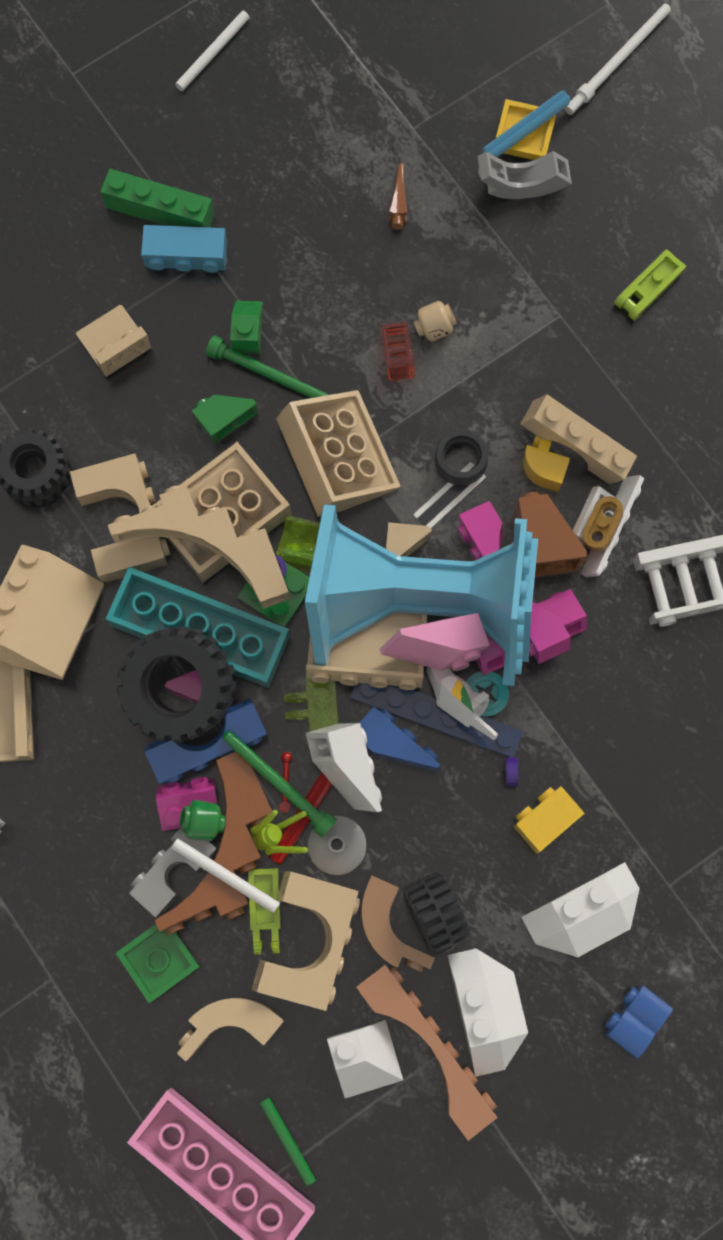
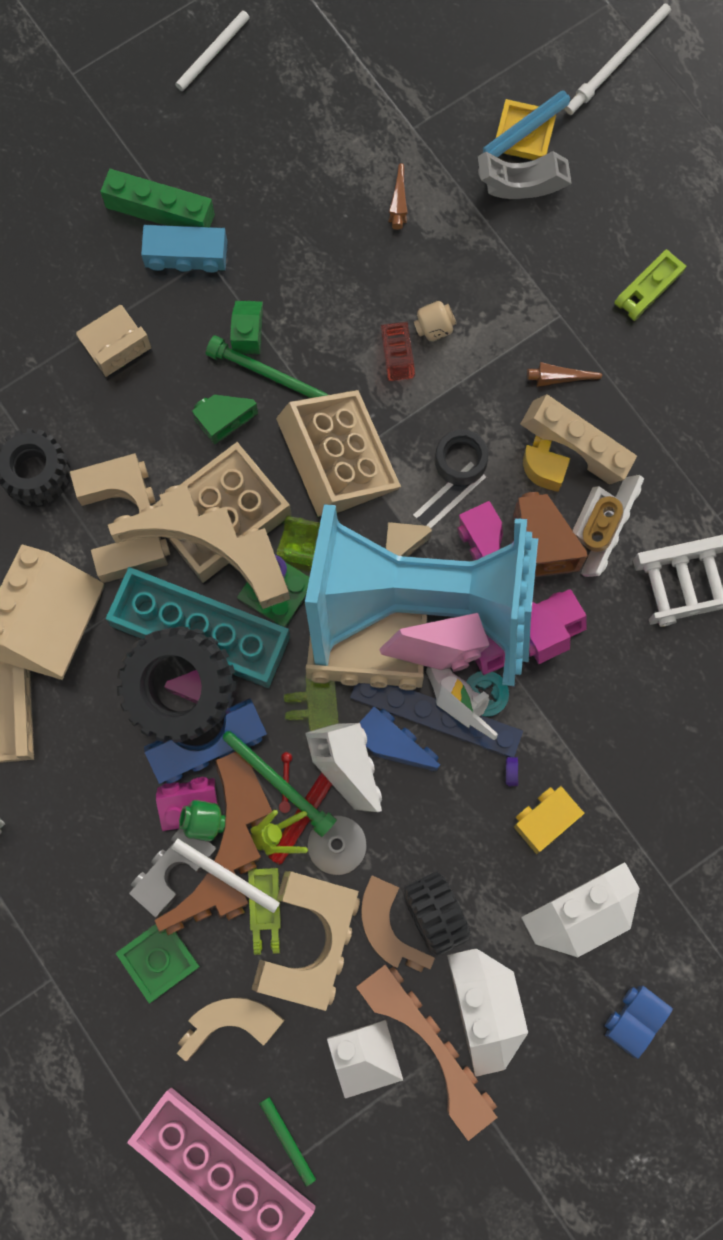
(552, 374): none -> dark orange piece

